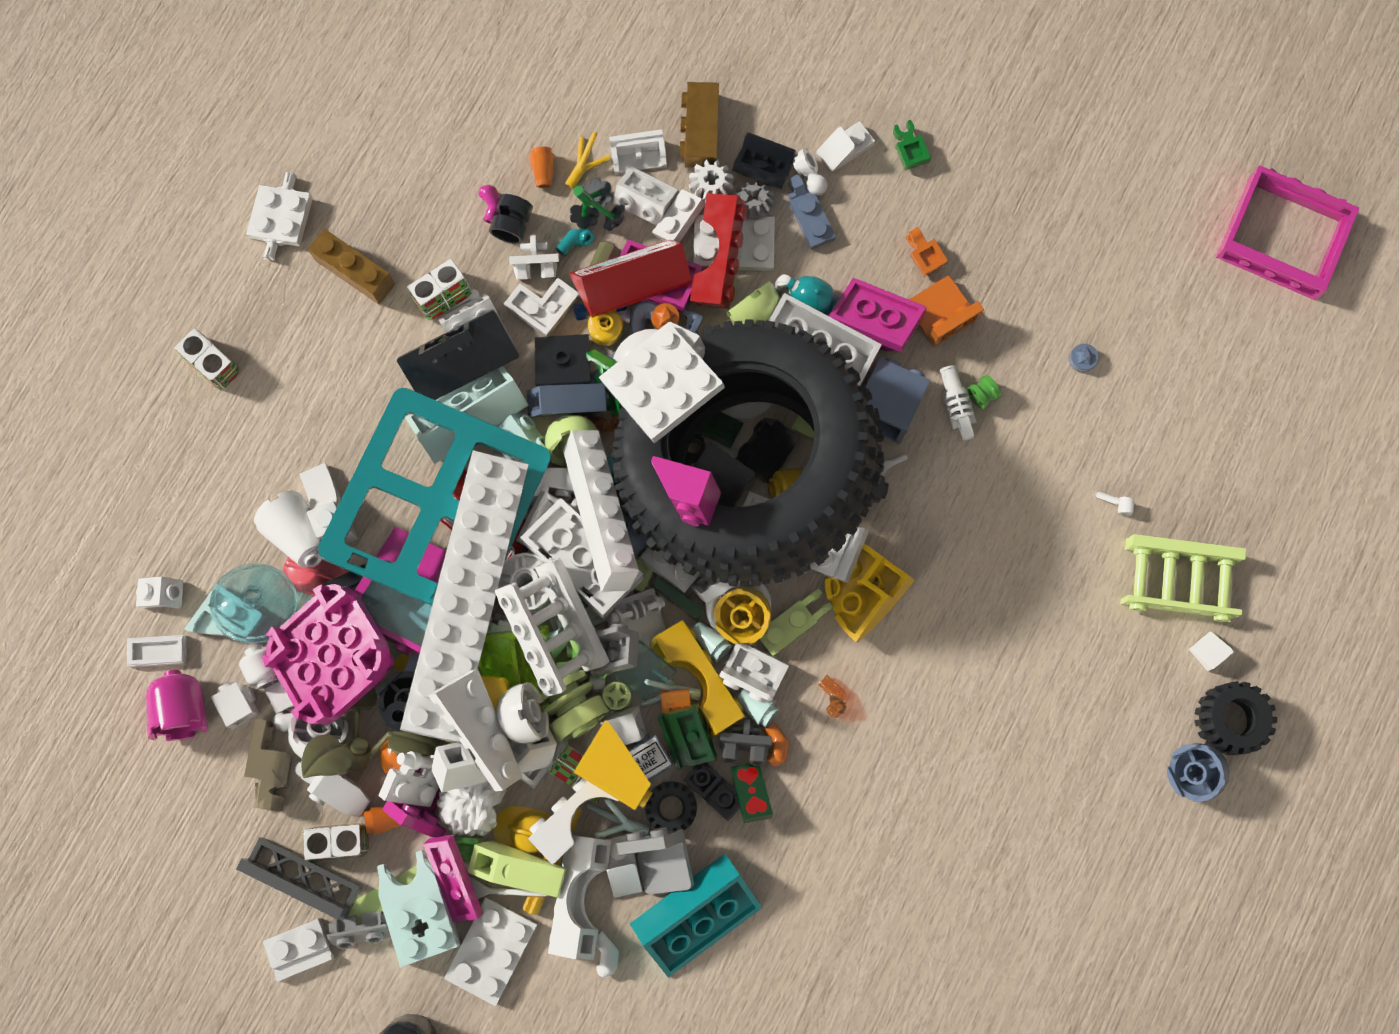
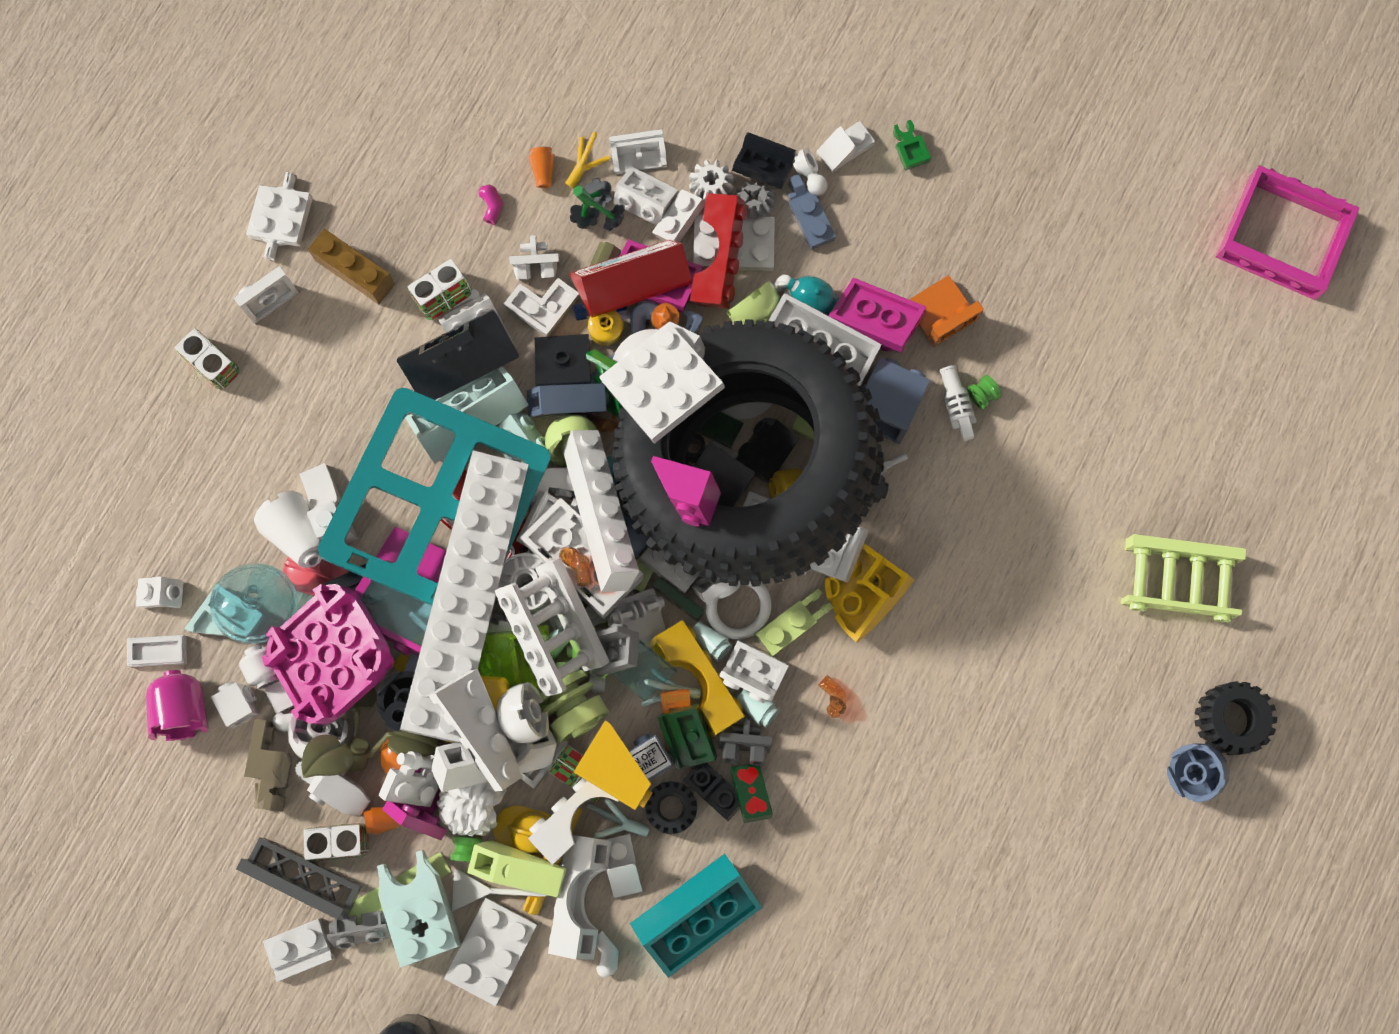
(266, 295): none -> white plate
(453, 878): dark pink plate -> none
(511, 216): black wheel -> none
(575, 238): teal arm -> none
(577, 562): none -> clear orange arm
(617, 691): yellowish green wheel -> none
(627, 724): white brick -> none
(661, 859): light grey bracket -> none
(700, 123): pearl gold brick -> none
(742, 615): yellow cylinder -> none
(780, 745): orange arm -> none
(926, 255): orange plate -> none
(1083, 357): sand blue tile -> none
(1125, 504): white hand -> none
(1211, 651): white slope -> none

